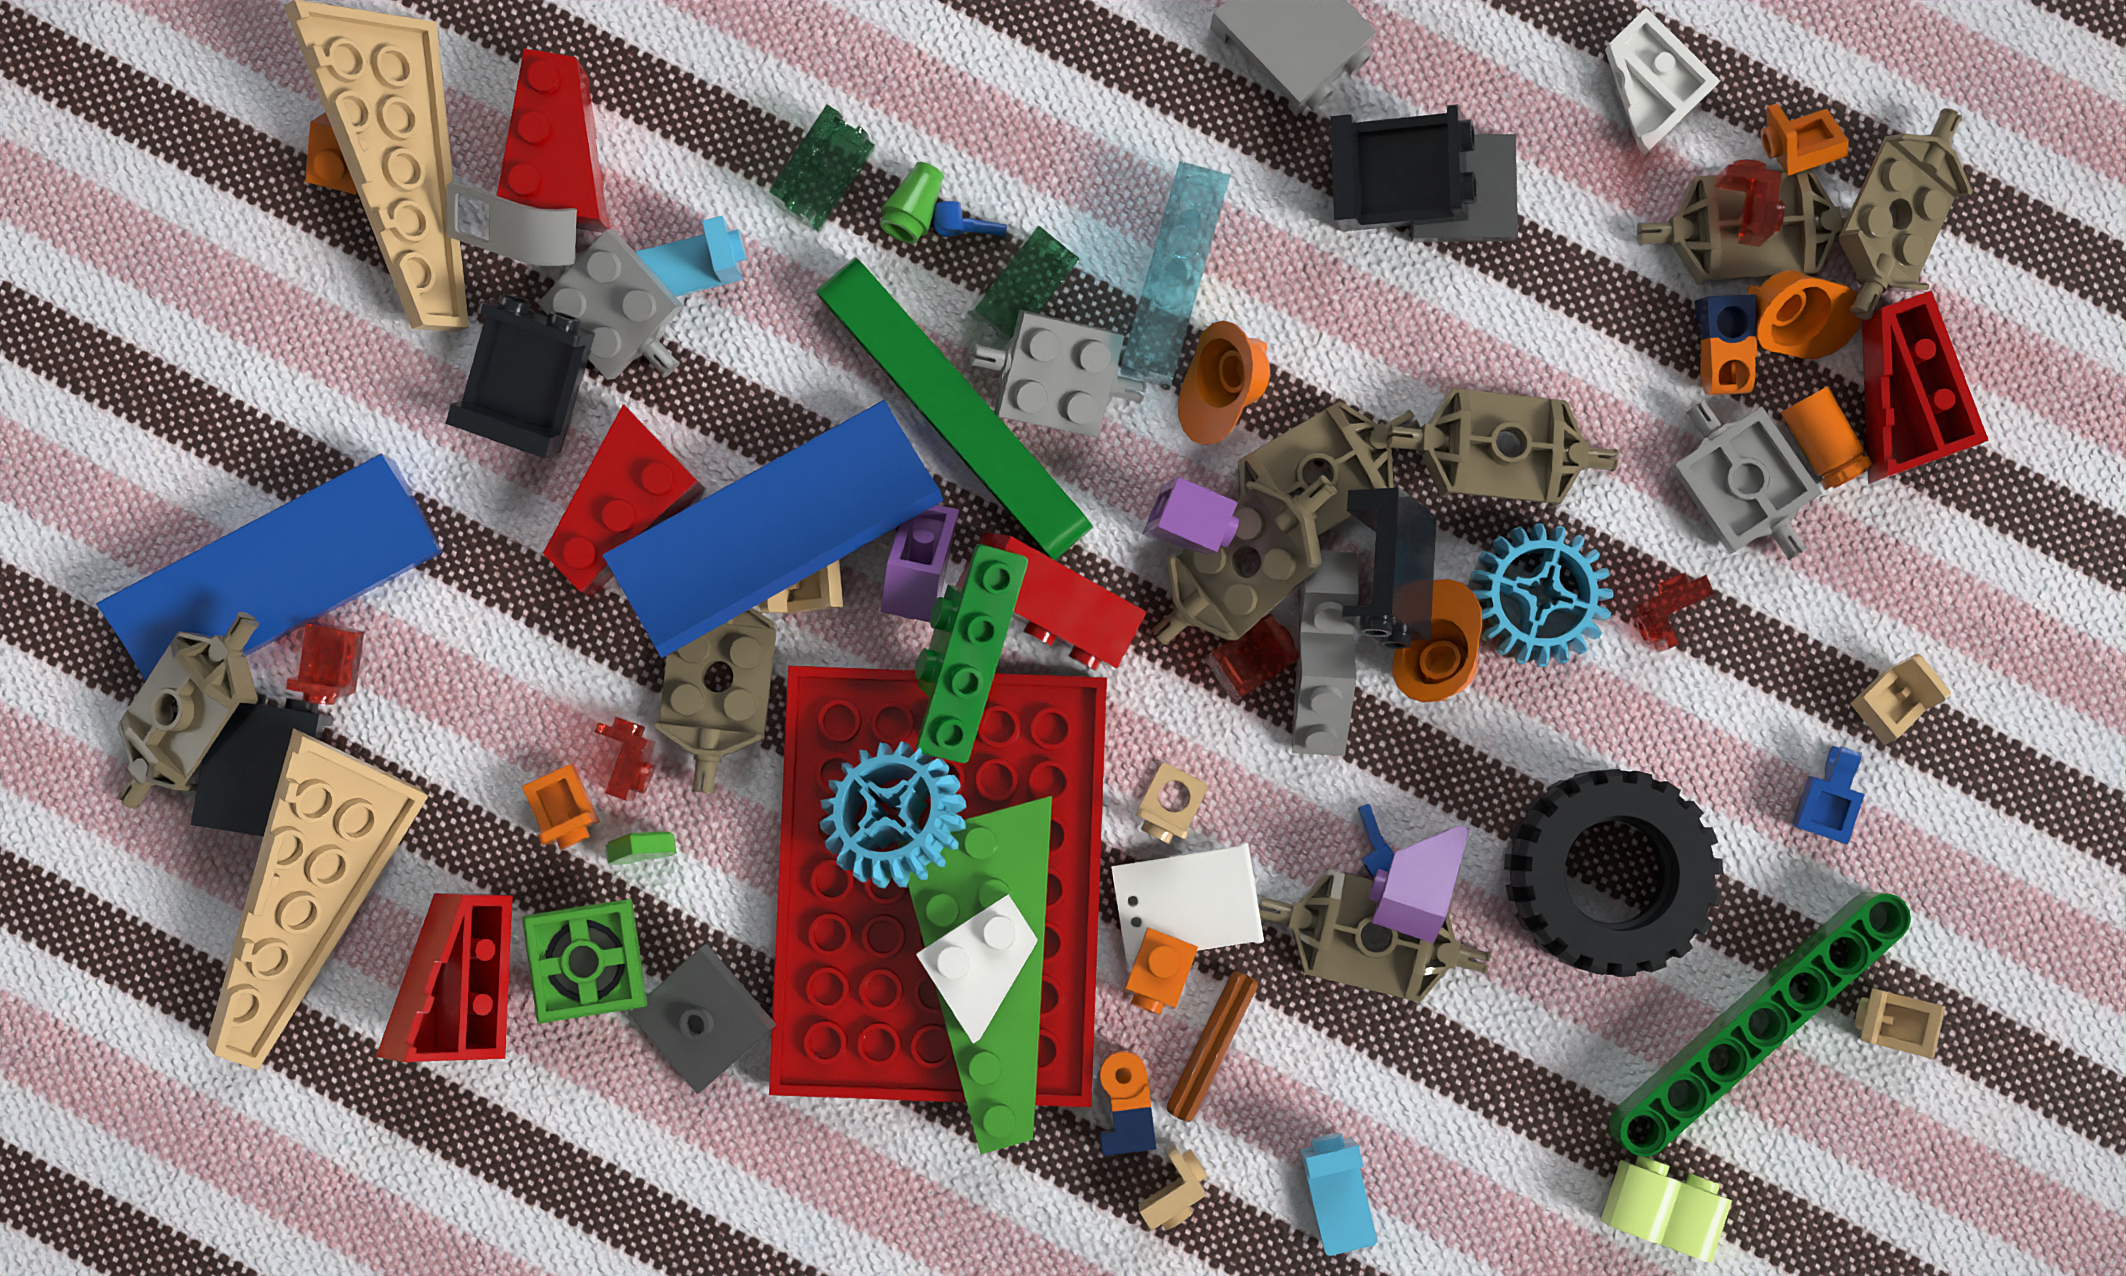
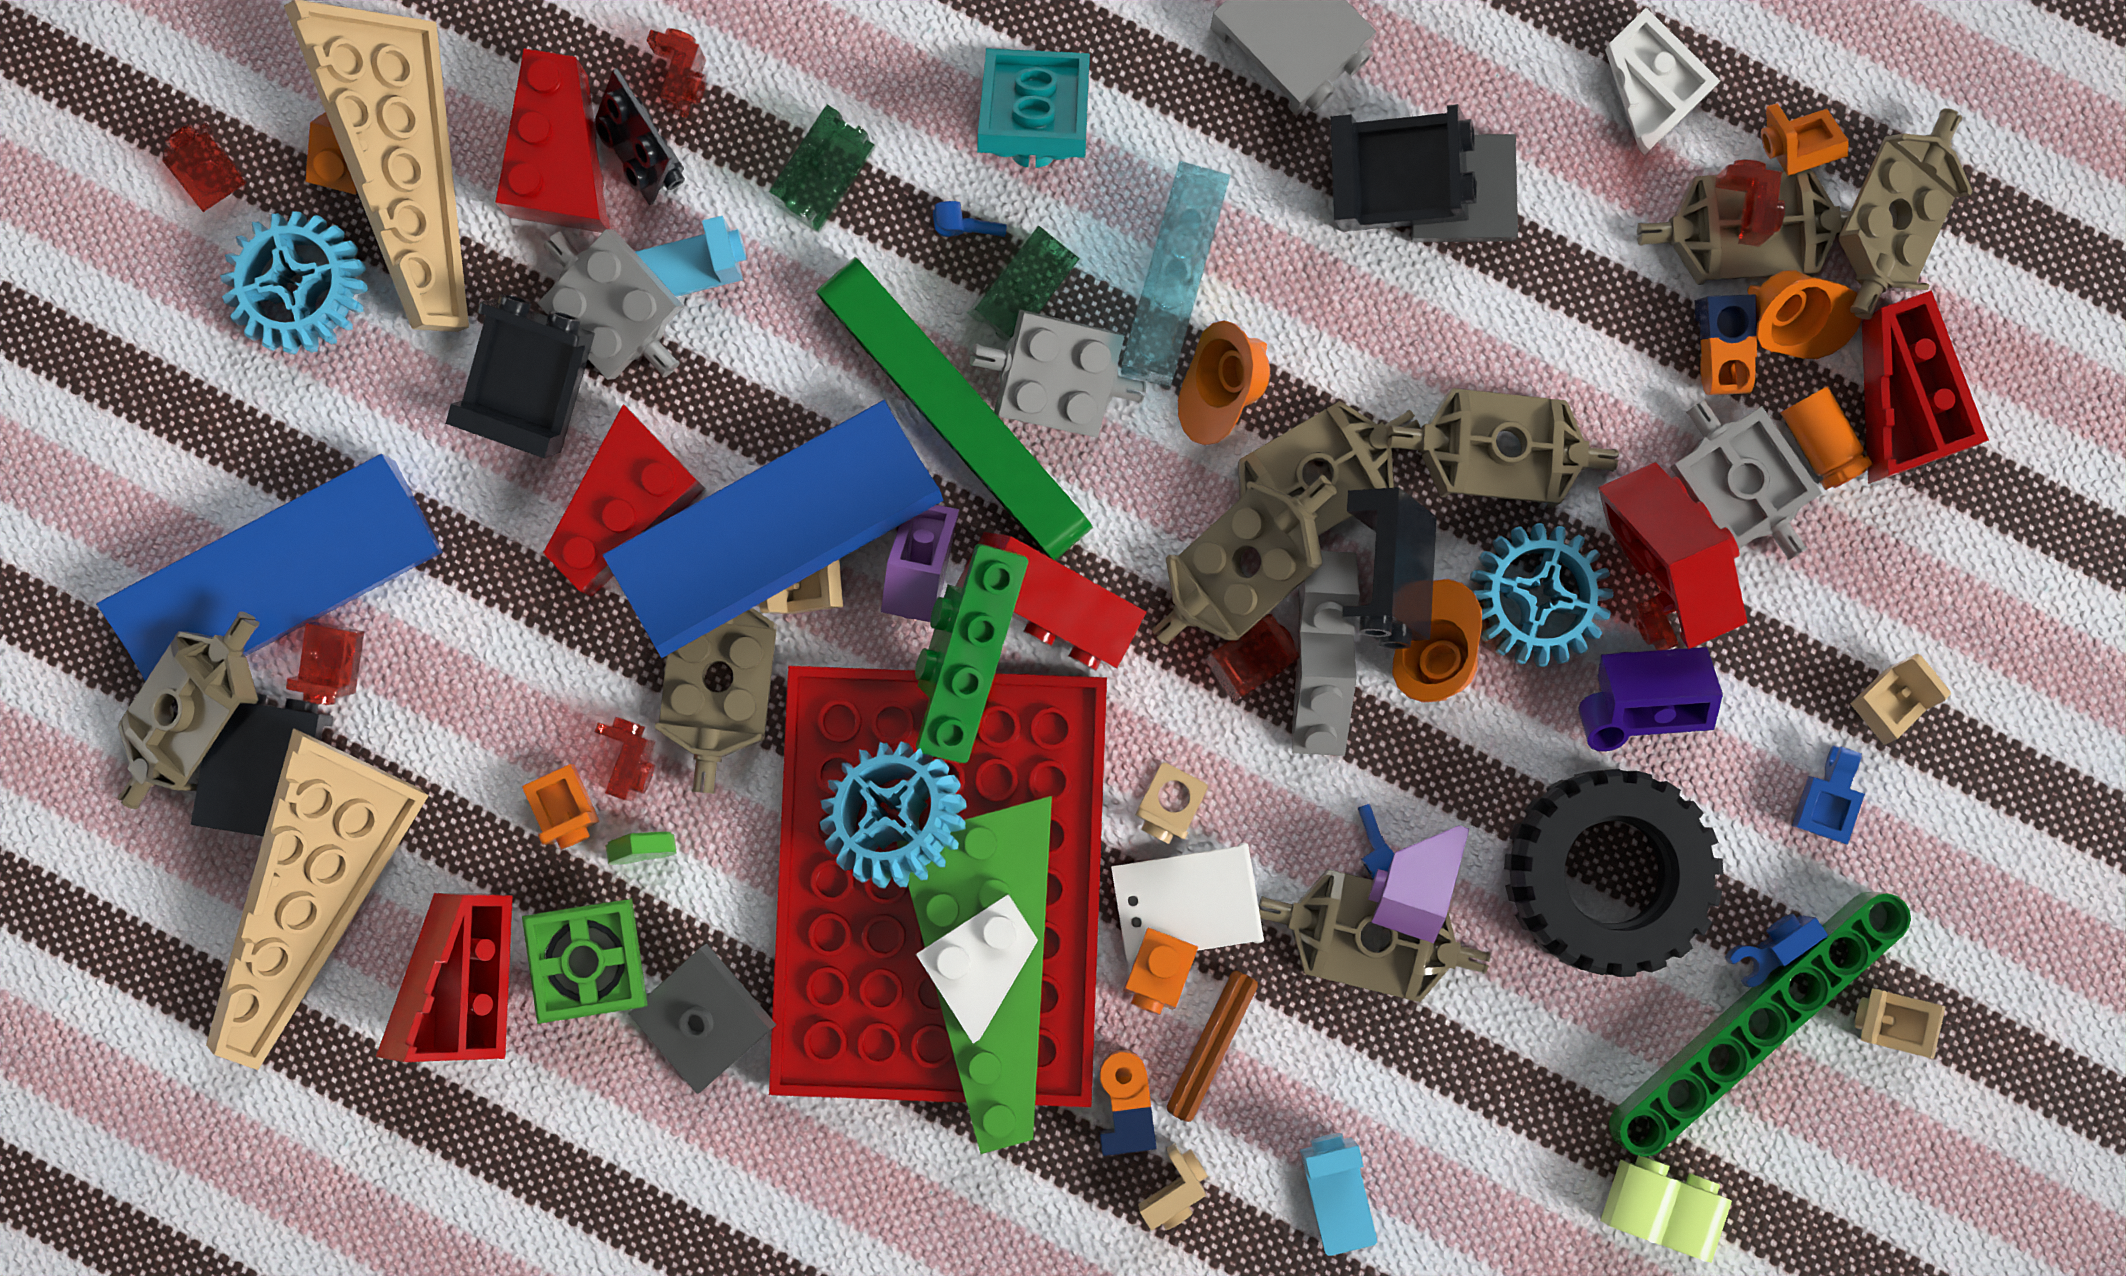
(201, 165): none -> clear red bracket
(280, 243): none -> medium azure gear
(516, 229): light grey piece -> none
(630, 131): none -> black hinge
(684, 78): none -> clear red bracket
(912, 204): bright green cone -> none
(1034, 105): none -> teal plate
(1192, 517): medium lavender slope -> none
(1651, 696): none -> dark purple hinge
(1679, 548): none -> red wedge
(1786, 942): none -> blue plate

